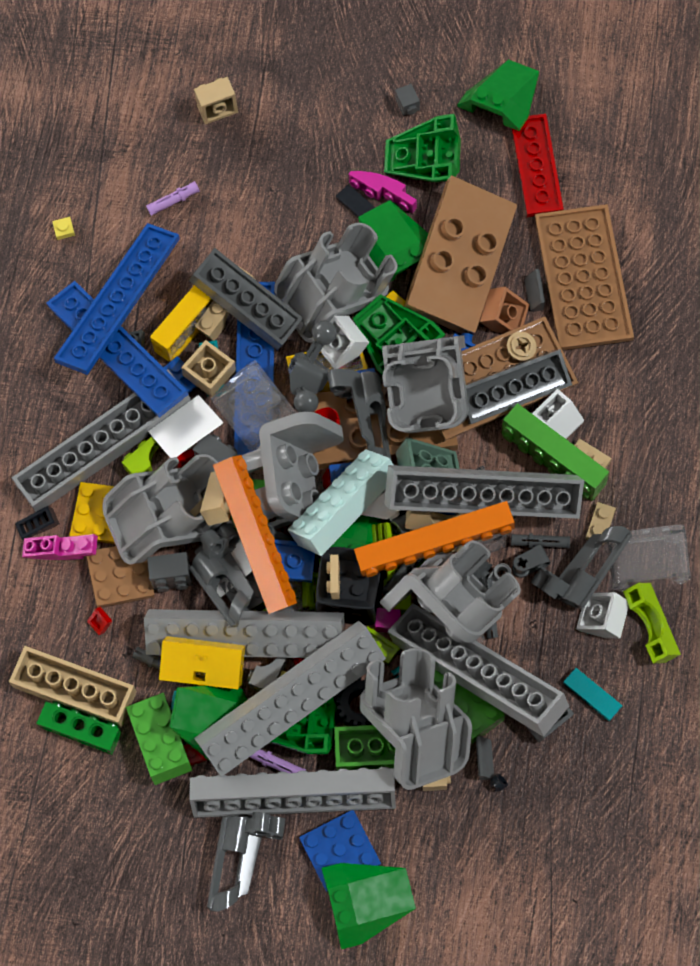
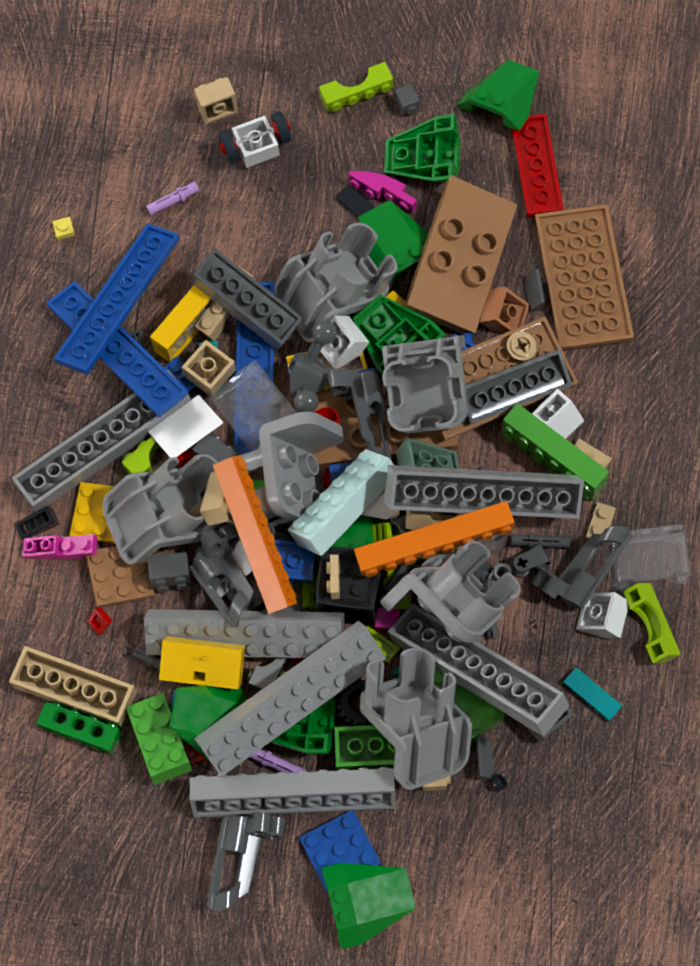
(255, 140): none -> white brick
(337, 96): none -> lime arch

